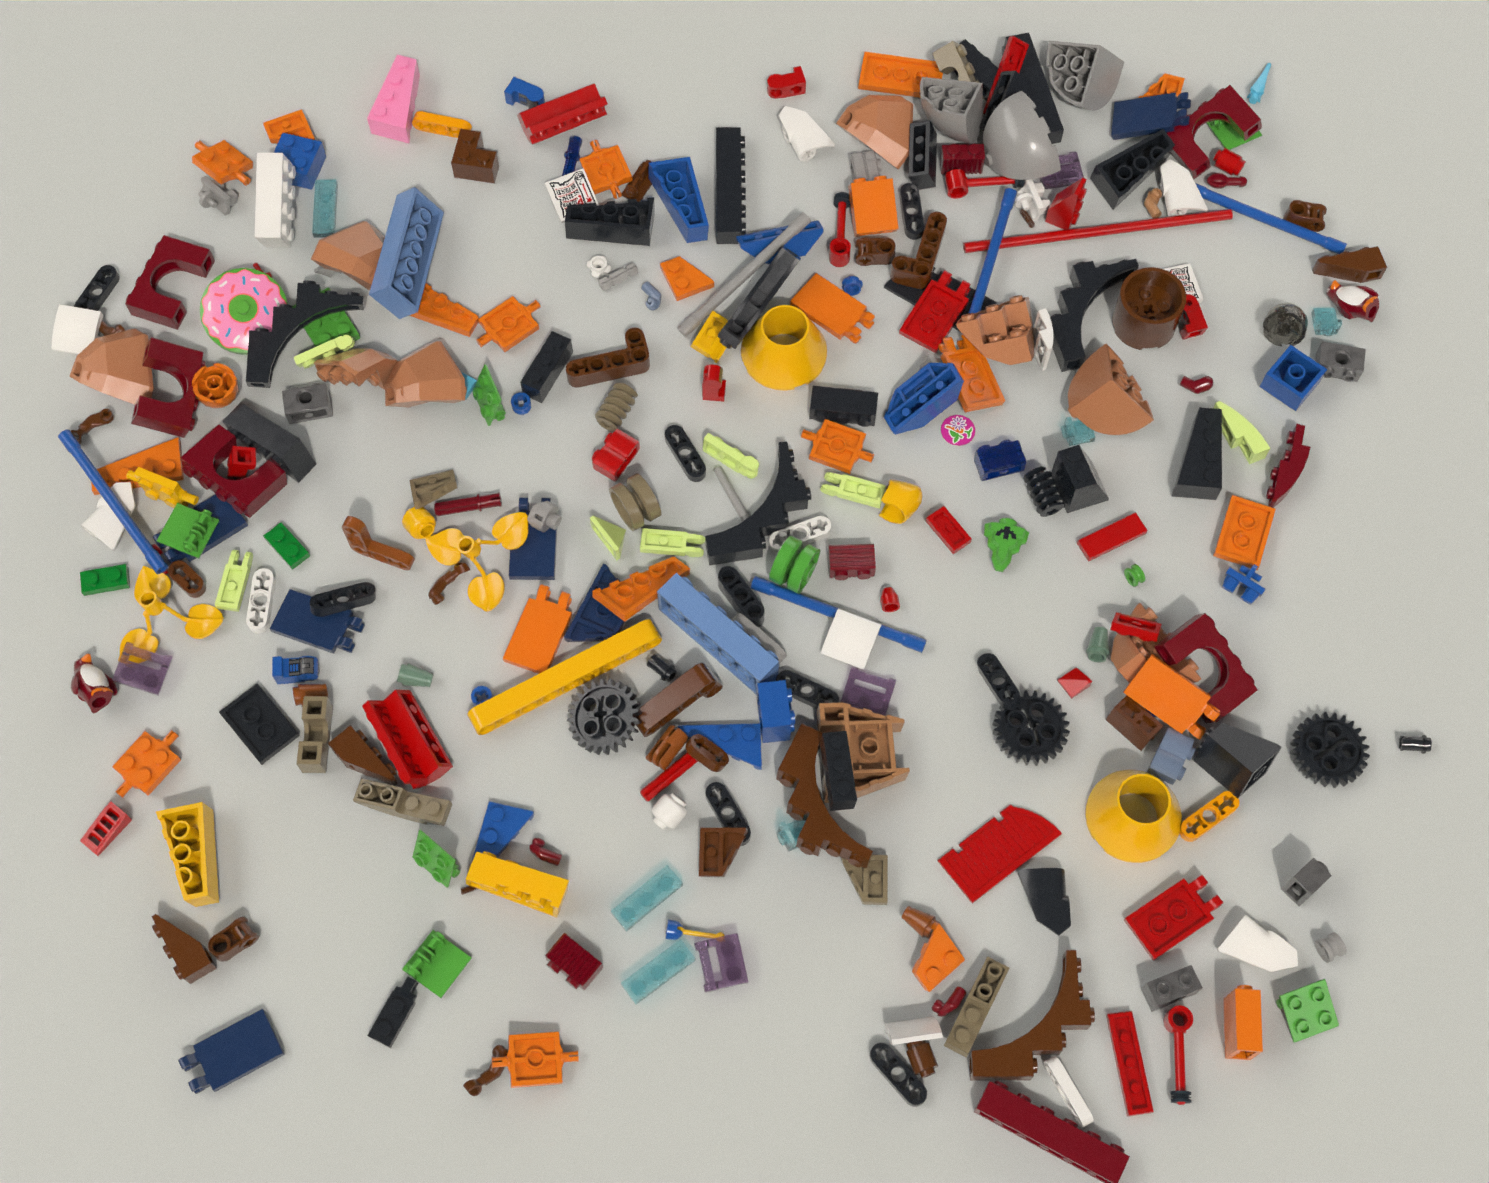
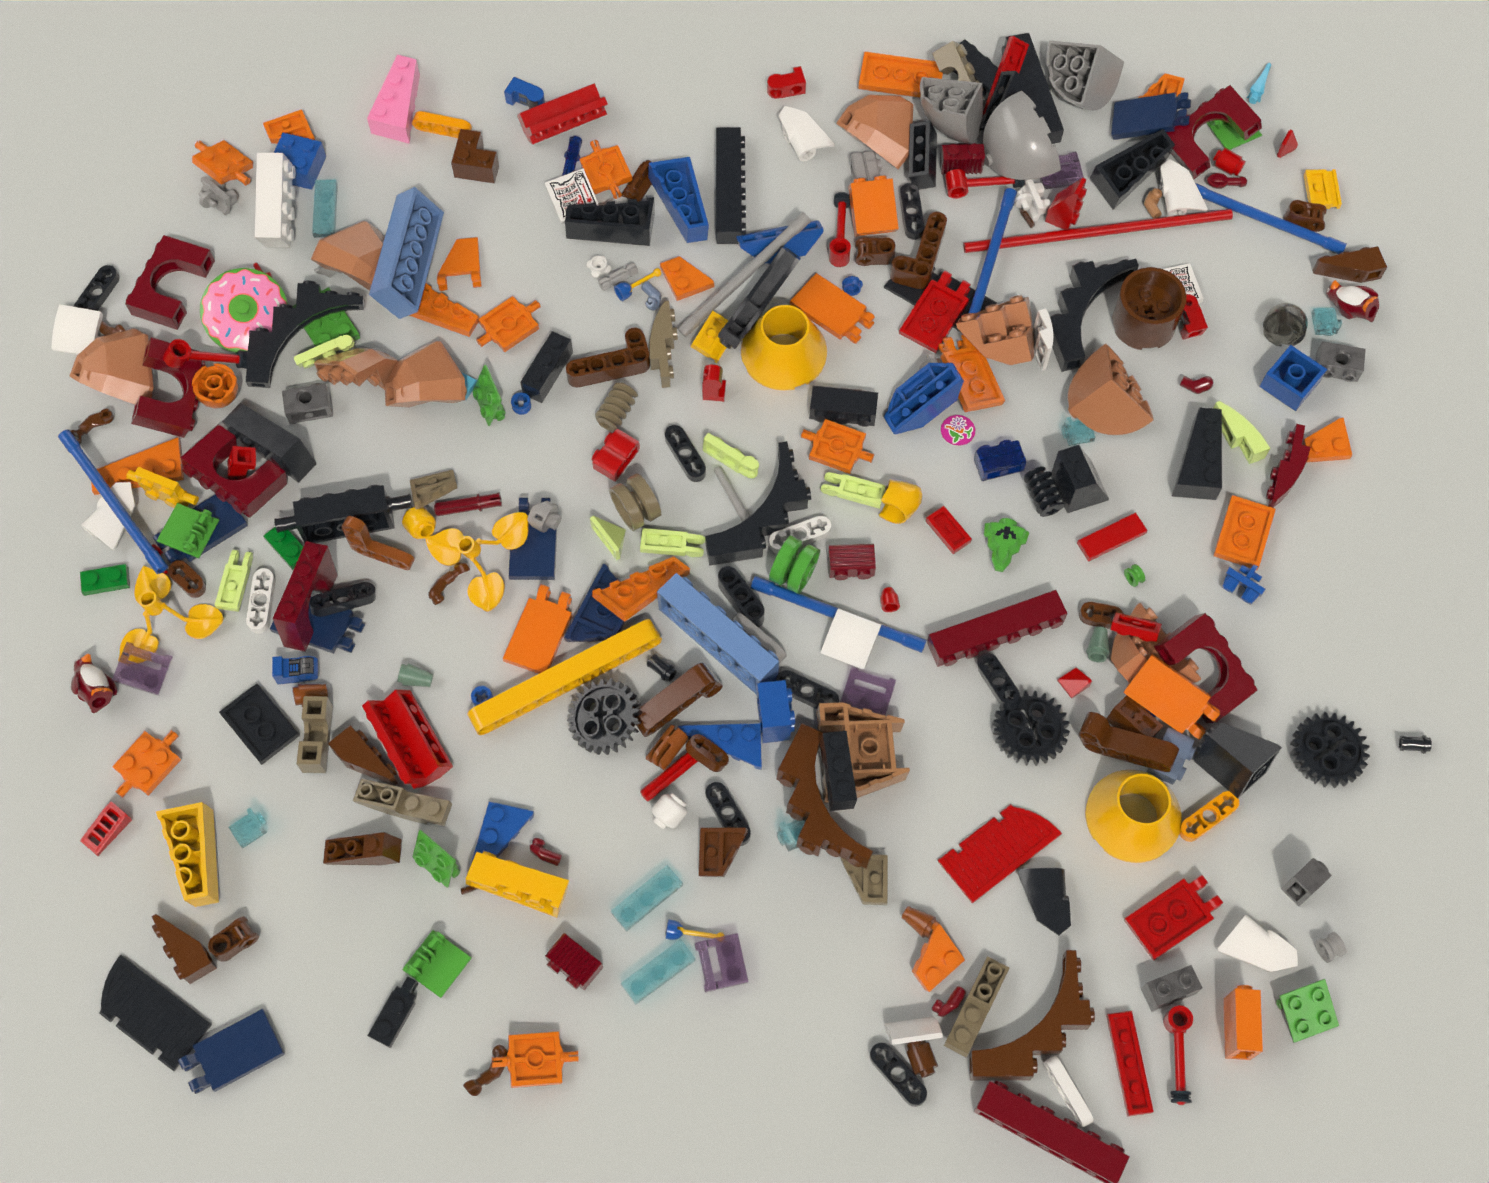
(150, 1013): none -> black piece
(184, 350): none -> red piece
(248, 828): none -> clear light blue bracket
(311, 573): none -> dark red arch
(322, 517): none -> black brick
(363, 850): none -> reddish brown slope
(461, 260): none -> orange flag
(624, 290): none -> hinge
(662, 342): none -> dark tan slope
(997, 628): none -> dark red brick
(1100, 614): none -> reddish brown beam
(1126, 745): none -> reddish brown beam
(1288, 145): none -> red slope
(1323, 188): none -> yellow plate
(1329, 443): none -> orange wing

